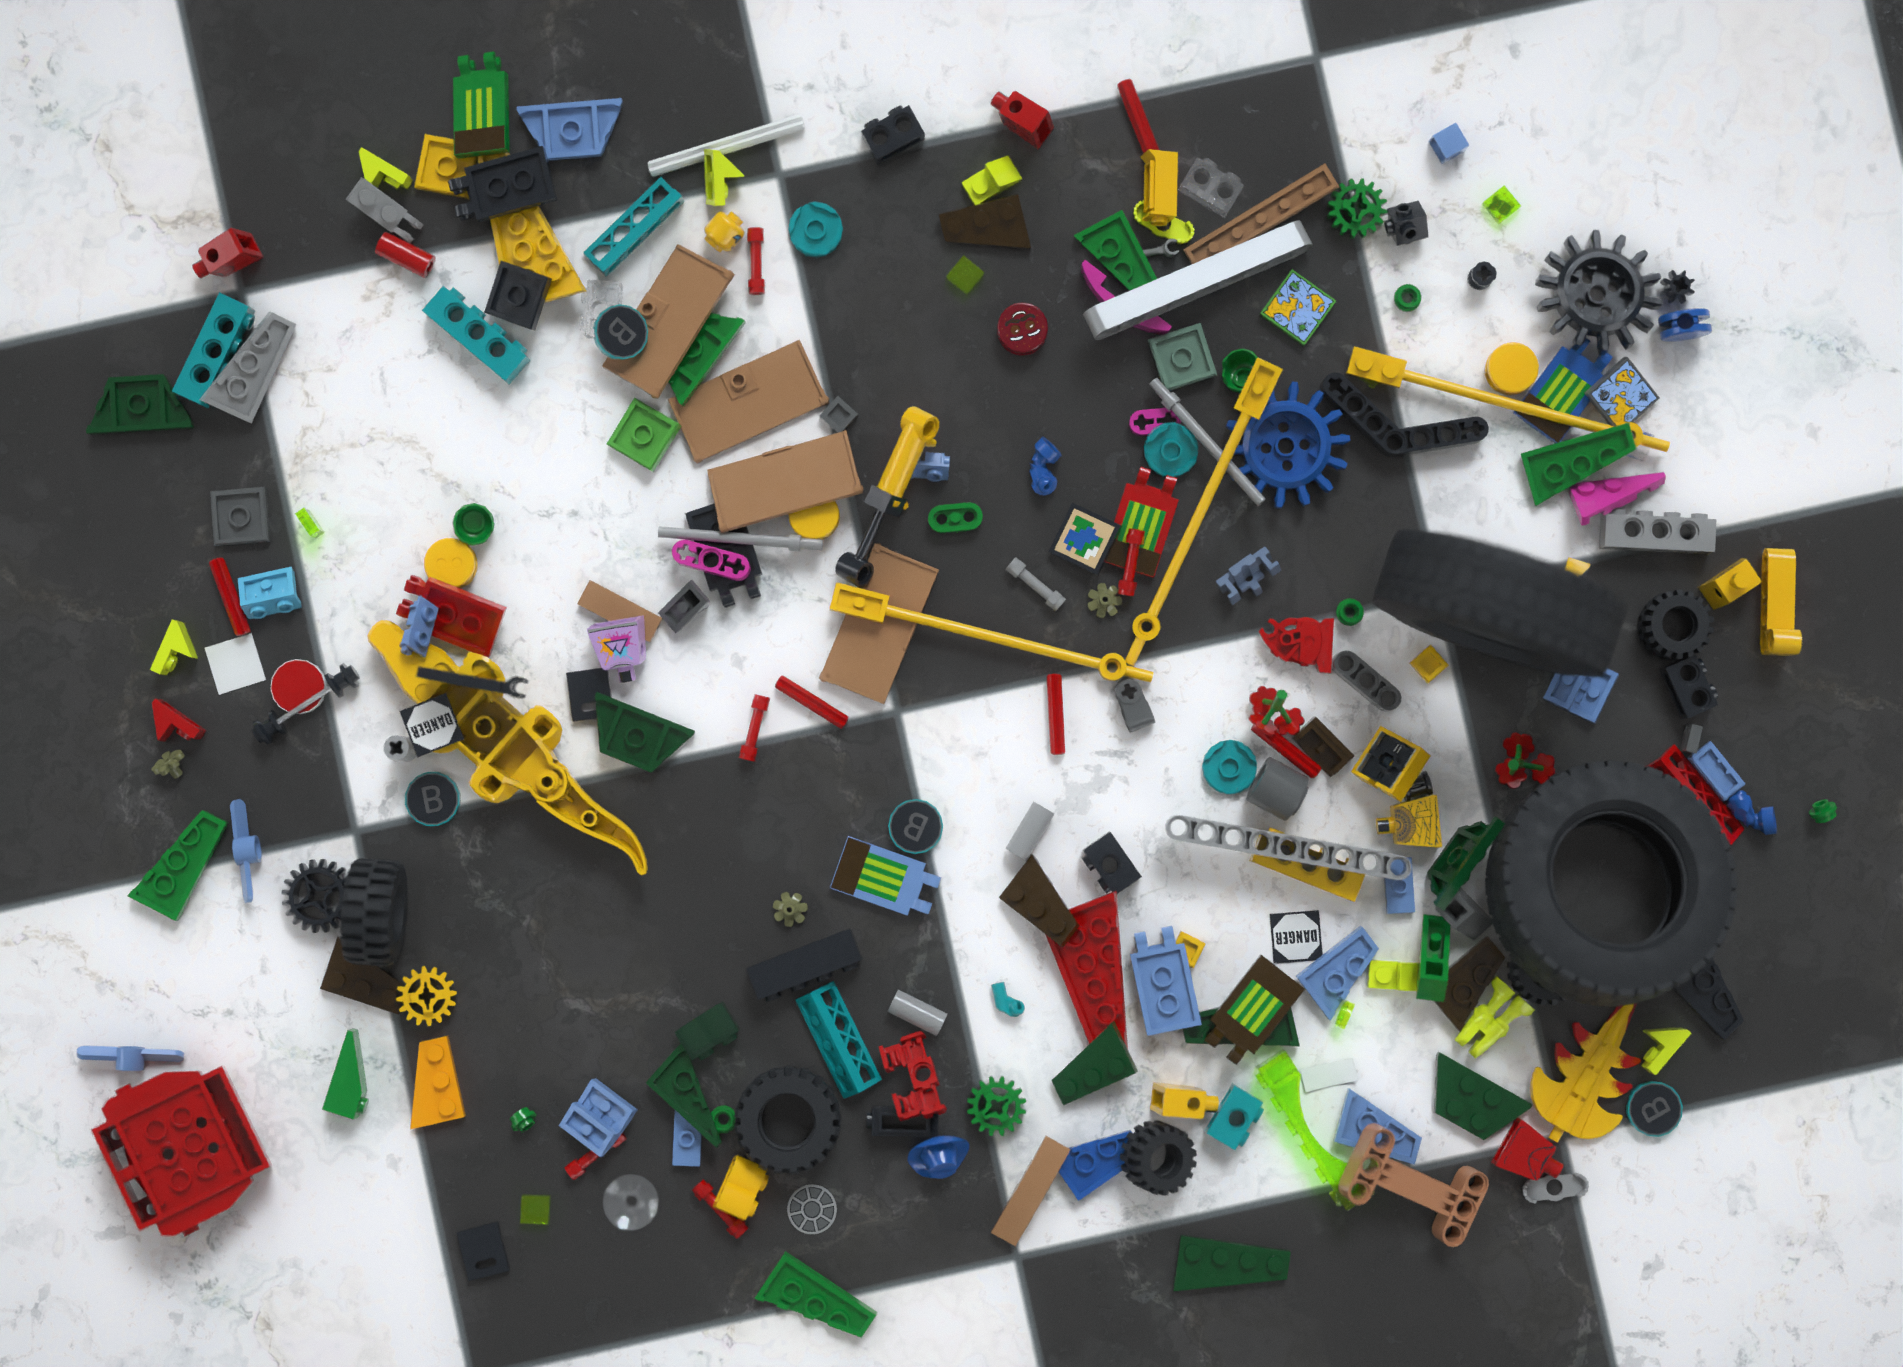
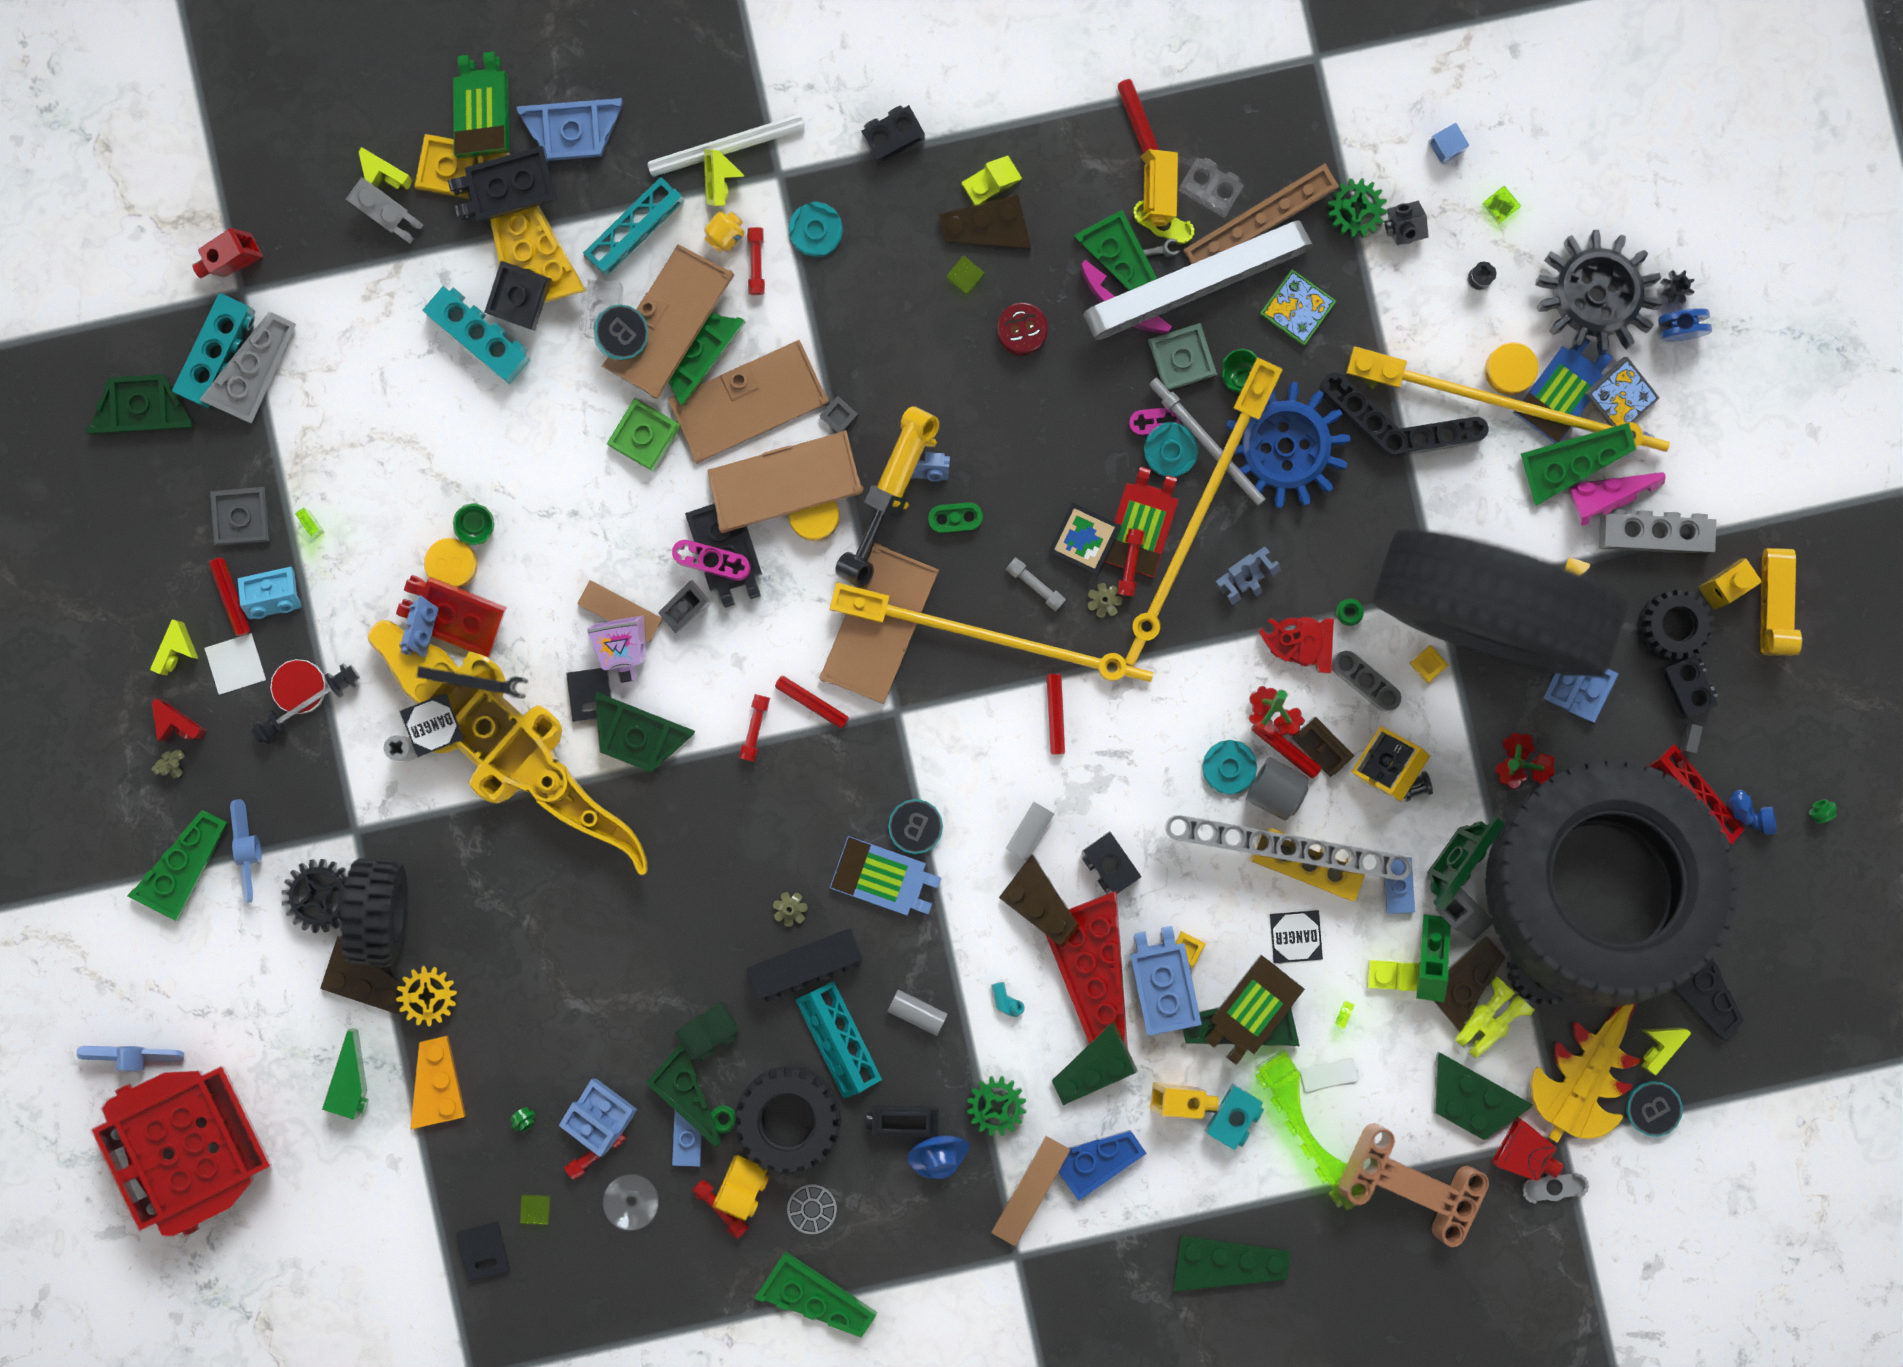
(405, 254): red piece -> none
(432, 799): black tile -> none
(793, 542): light grey bar -> none
(914, 1056): red piece -> none
(1024, 117): red torso -> none
(1042, 478): blue arm -> none
(1136, 709): dark grey piece -> none
(1177, 1161): black tyre -> none
(1336, 970): medium blue wing -> none
(1359, 1113): medium blue wing -> none
(1413, 292): green plate -> none
(1413, 822): yellow torso -> none
(1716, 771): medium blue plate -> none

